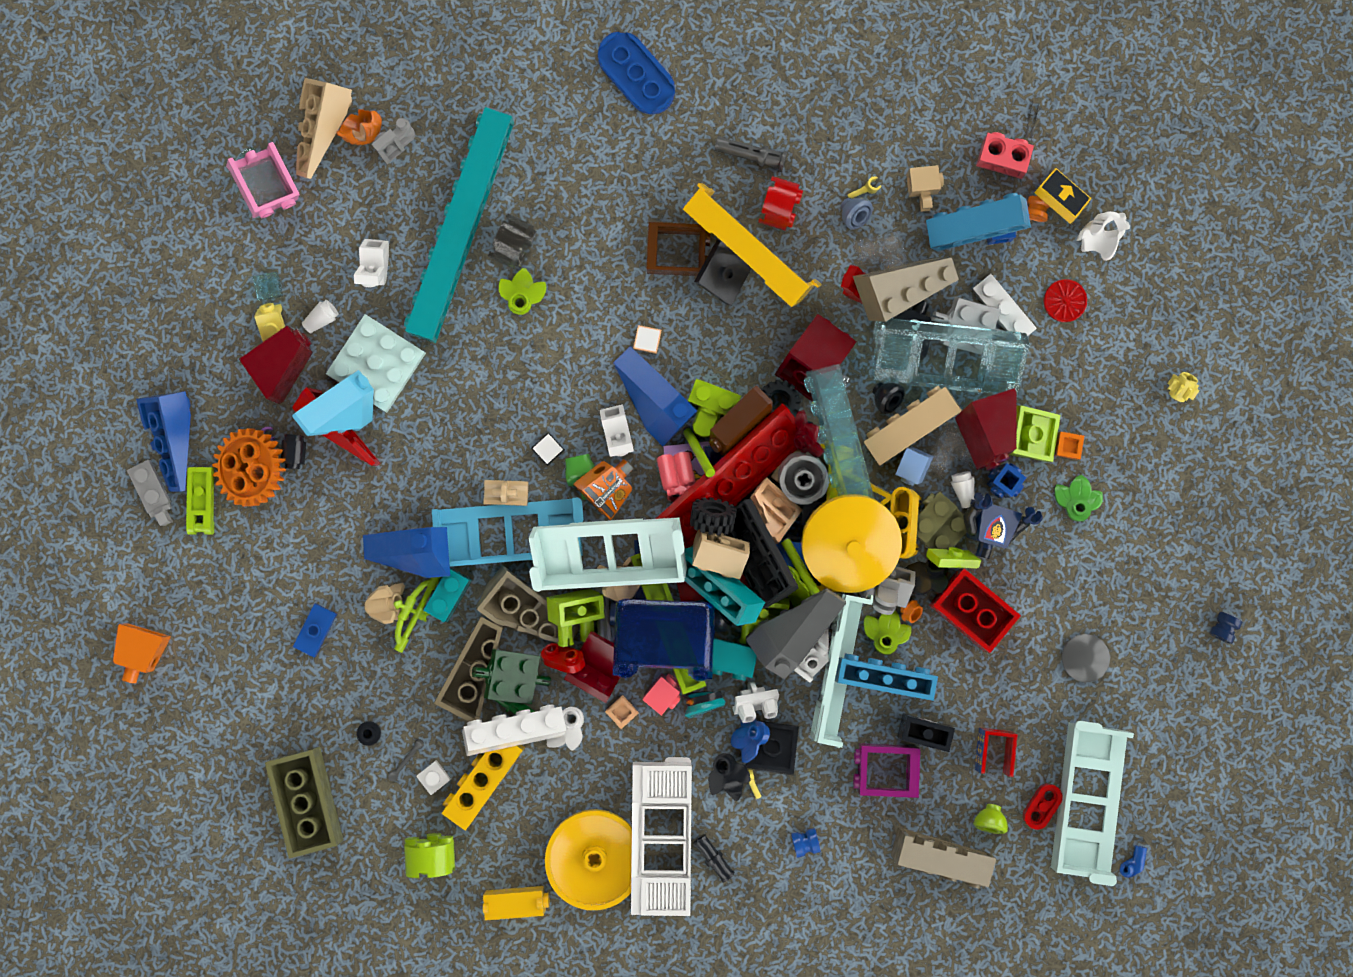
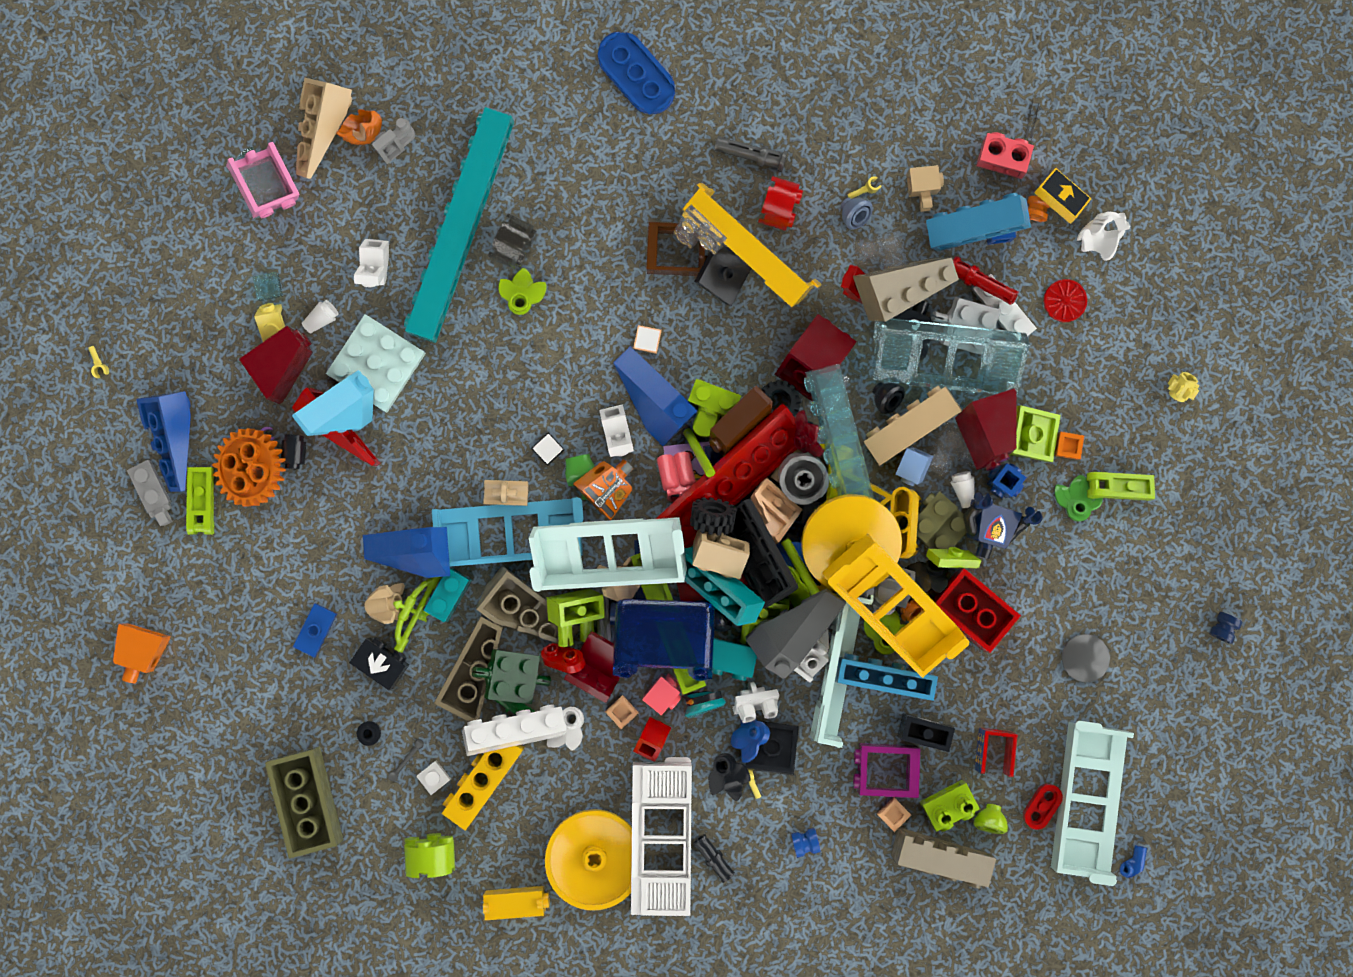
(97, 363): none -> light yellow hand
(379, 662): none -> black brick
(652, 739): none -> red brick
(695, 228): none -> clear plate
(894, 814): none -> light nougat tile
(926, 637): none -> yellow piece
(950, 806): none -> lime brick
(972, 276): none -> red pin
(1121, 486): none -> lime plate

